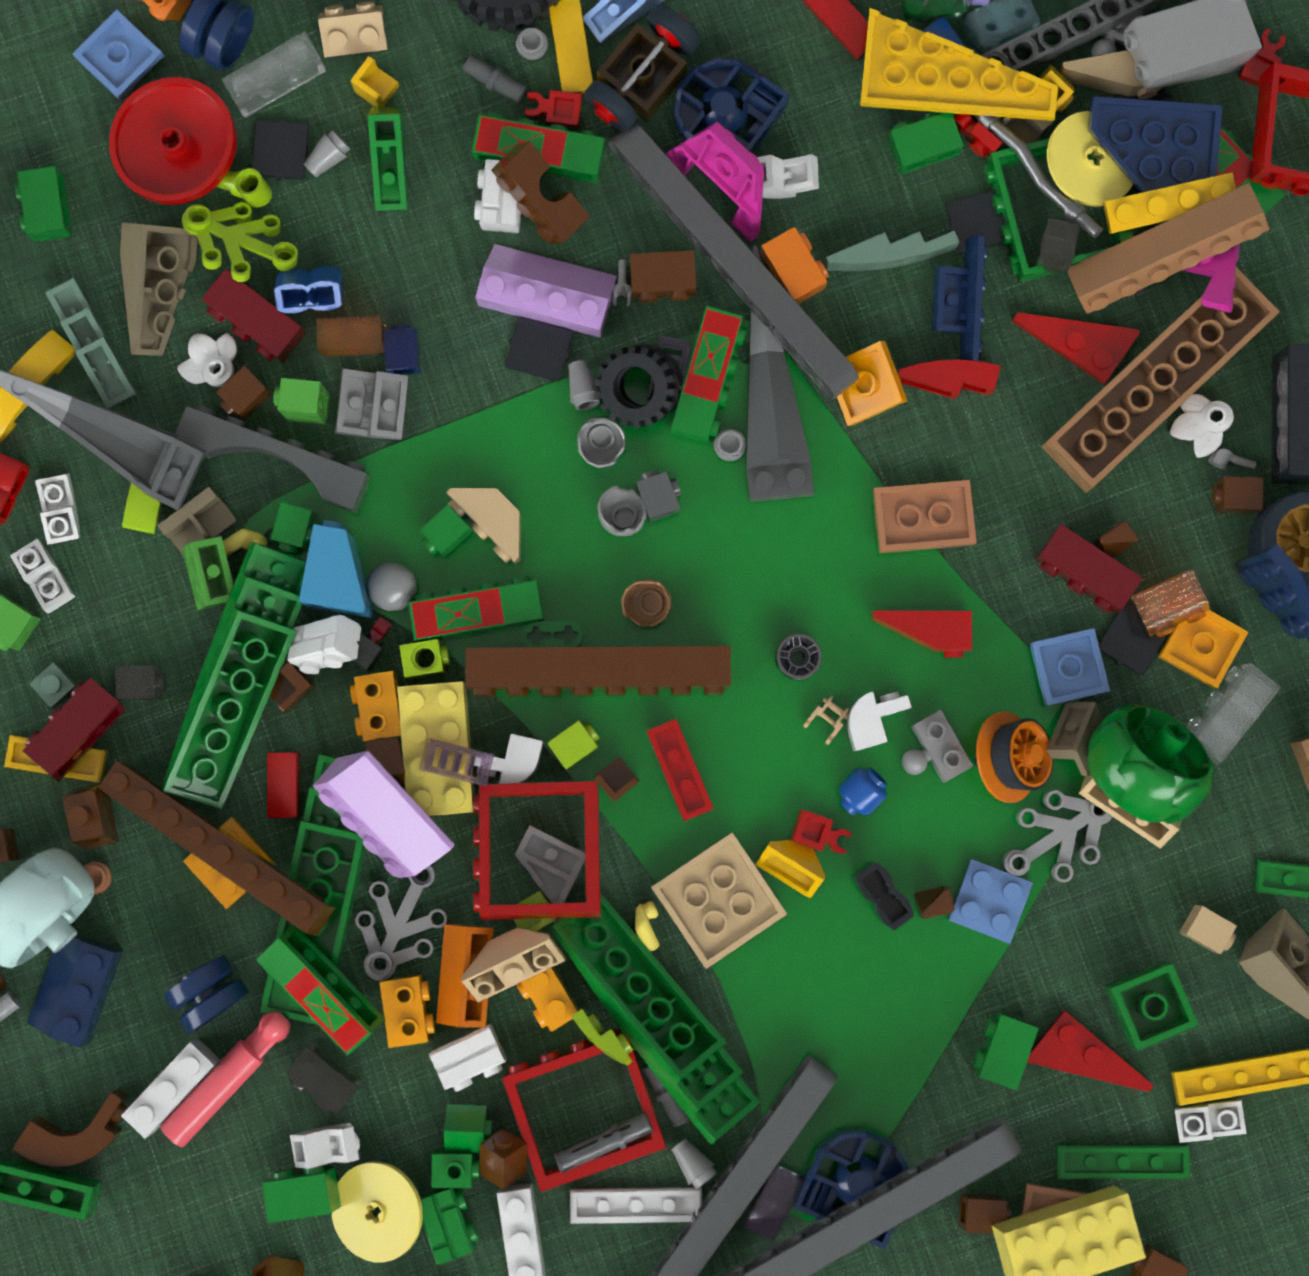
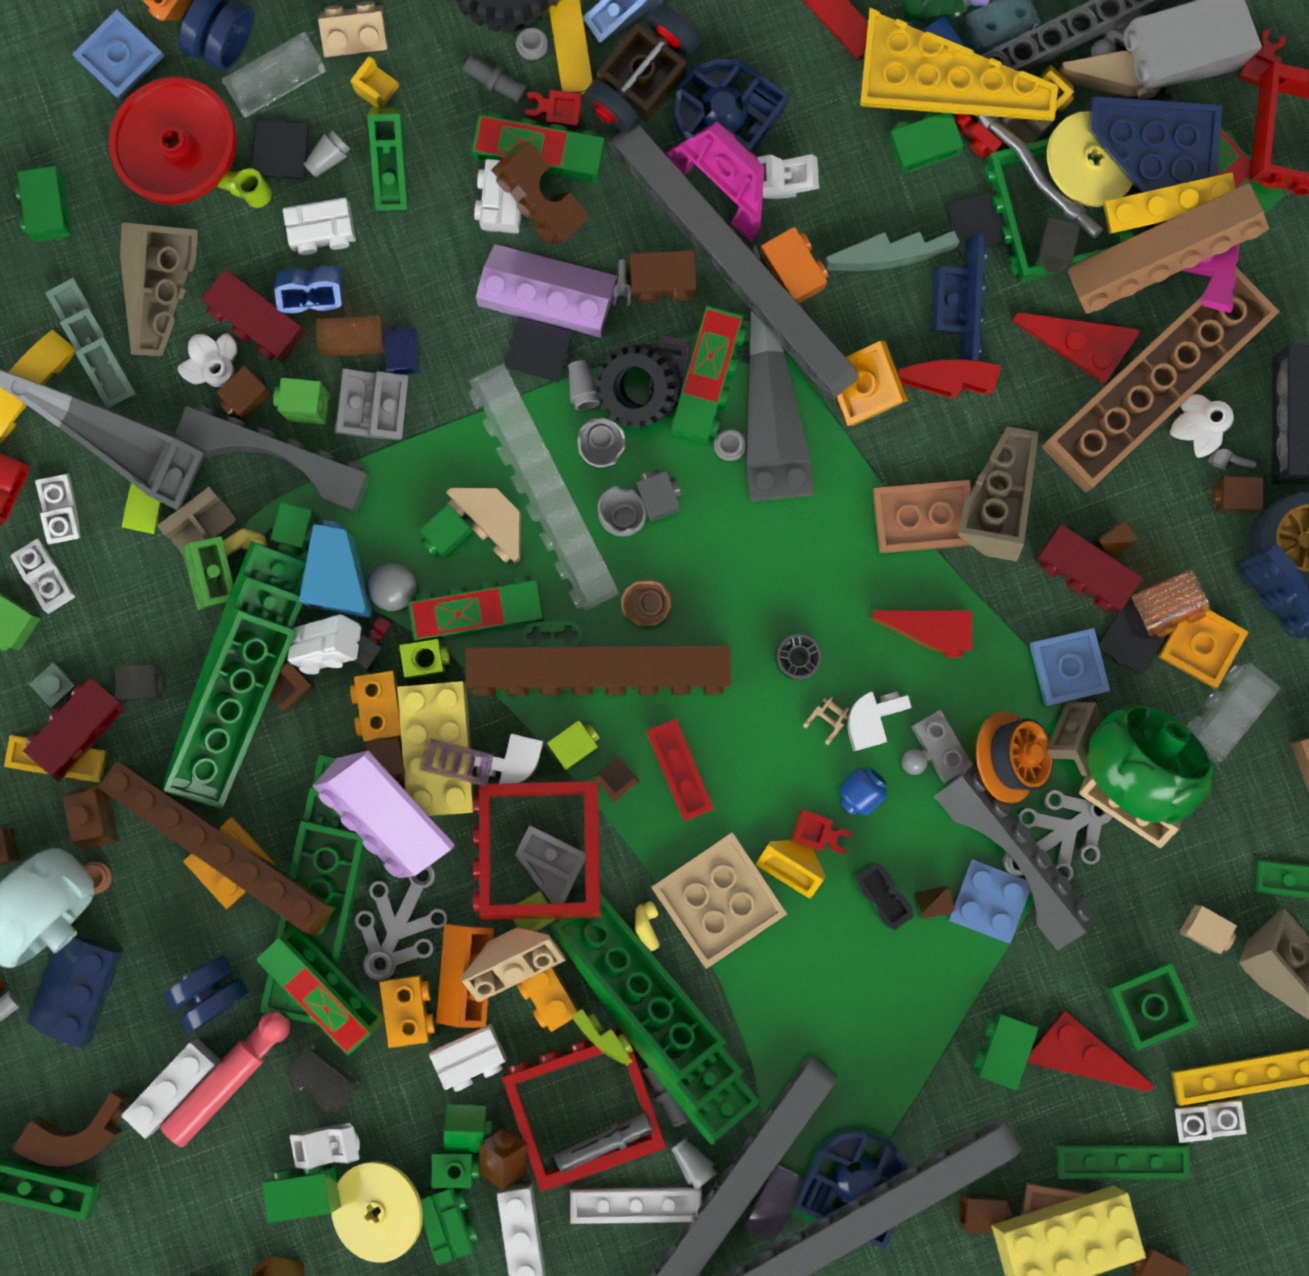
(201, 222): lime plant -> none
(283, 785): red slope -> none
(319, 225): none -> white brick
(544, 488): none -> clear brick
(999, 502): none -> dark tan wedge
(1058, 908): none -> dark grey arch

